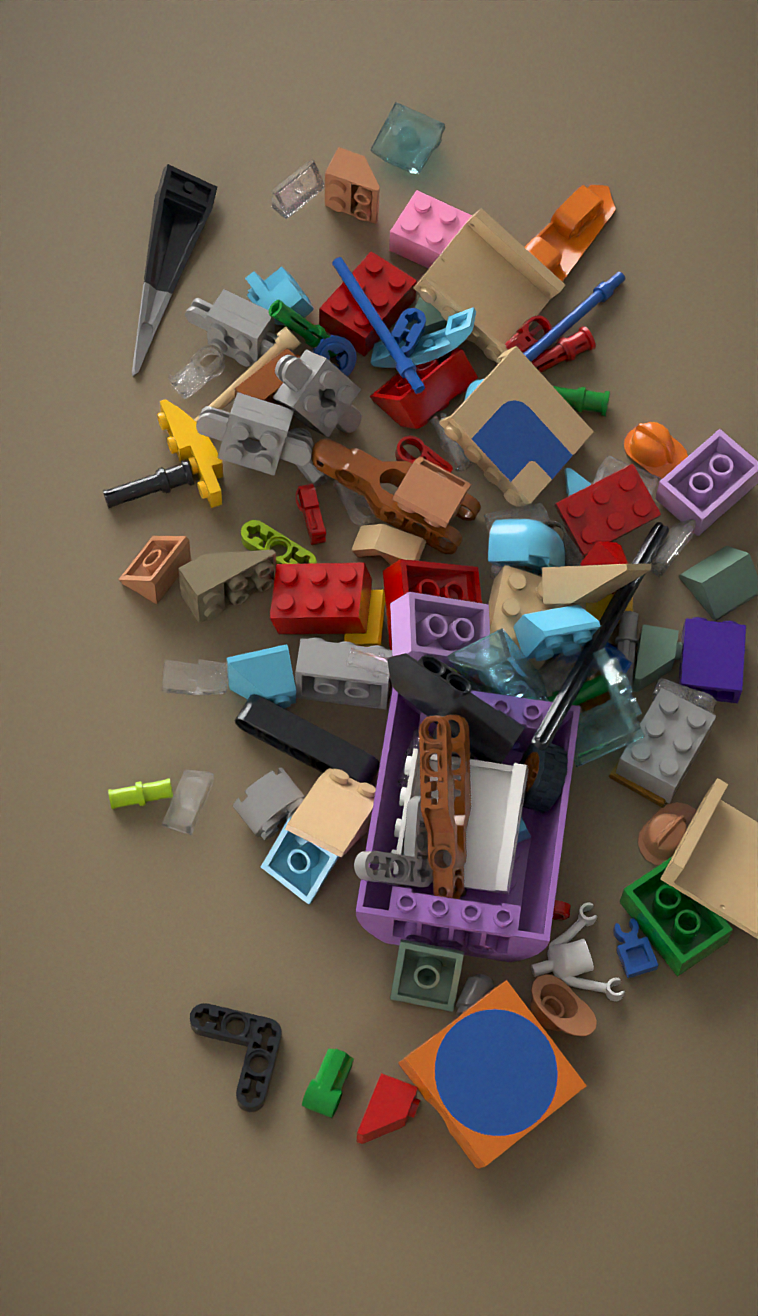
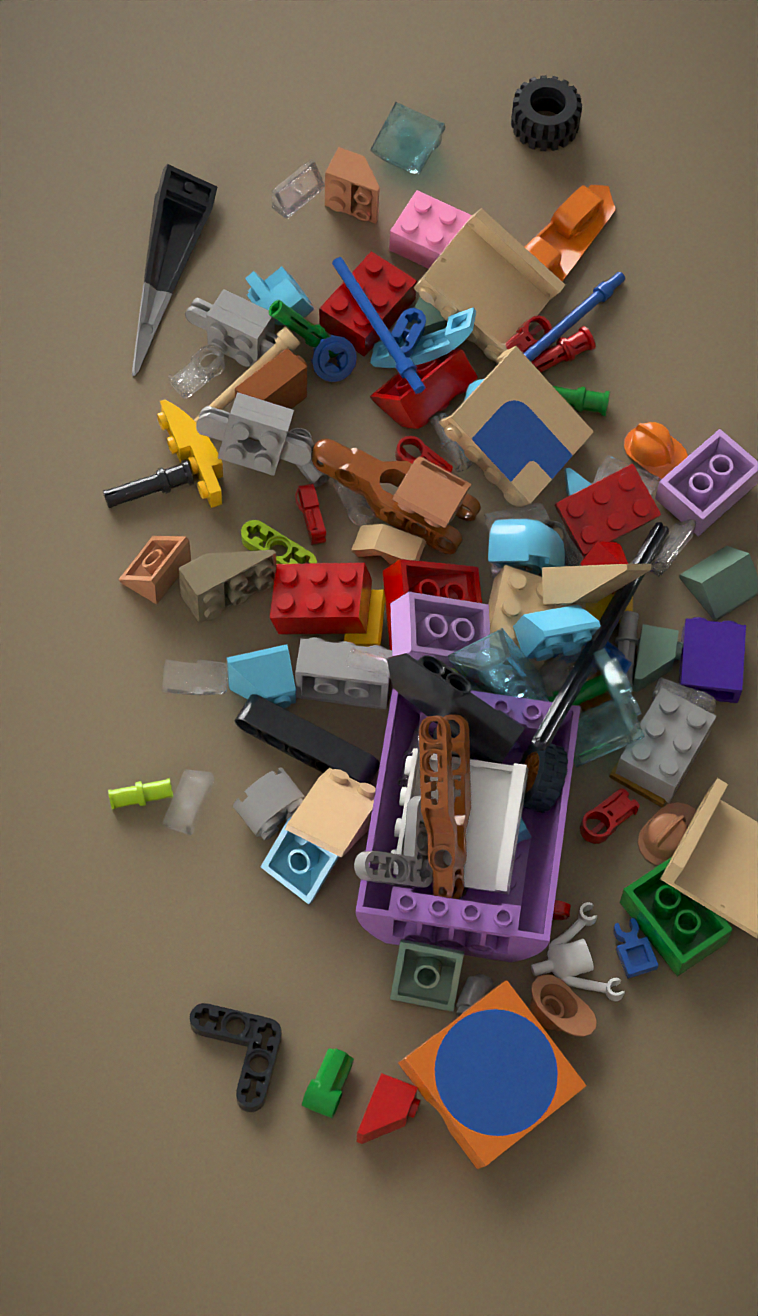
(317, 393): light grey brick -> none
(551, 96): none -> black tyre
(611, 814): none -> red piece

